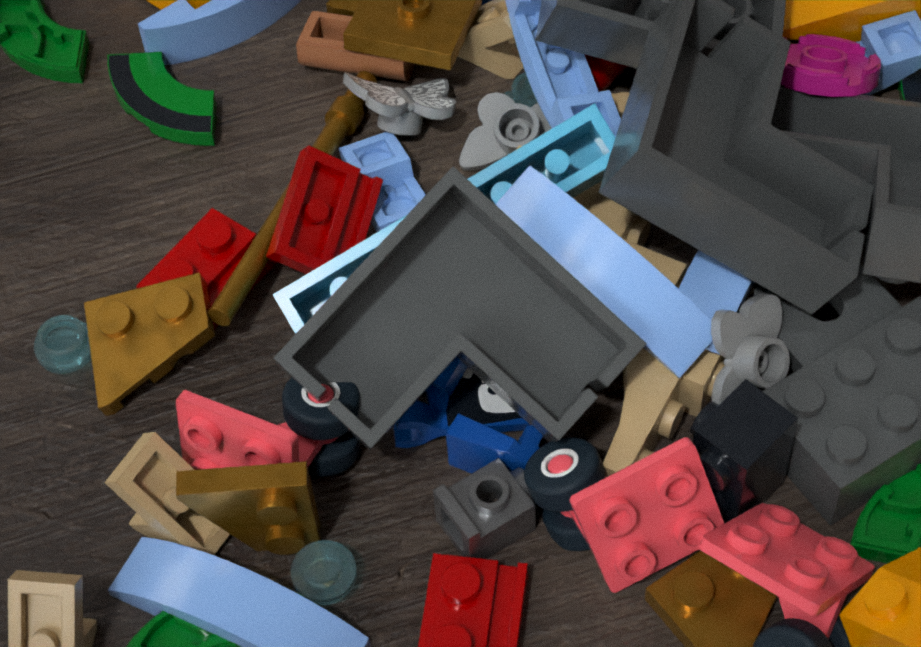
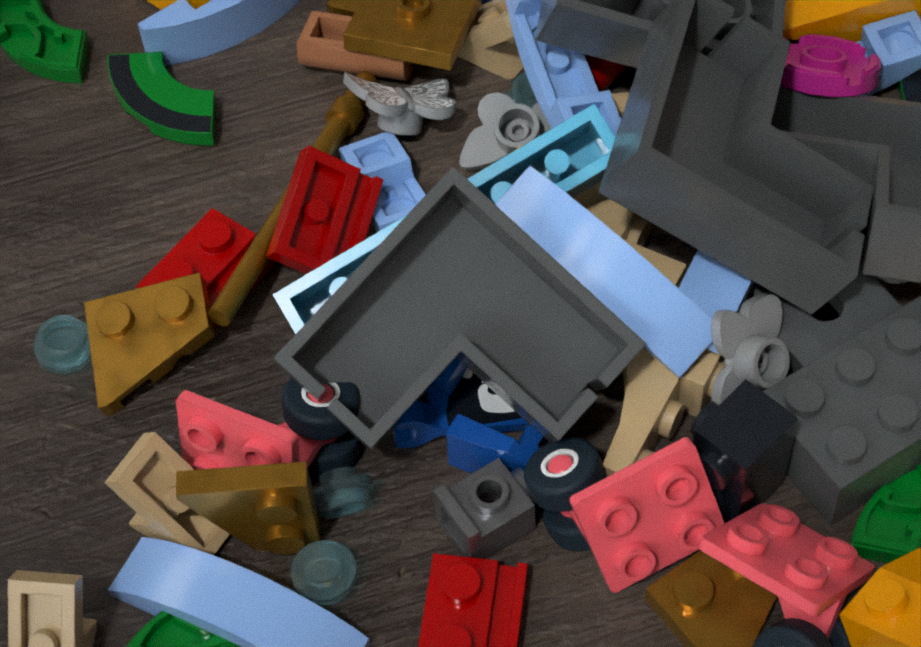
(343, 492): none -> clear light blue plate

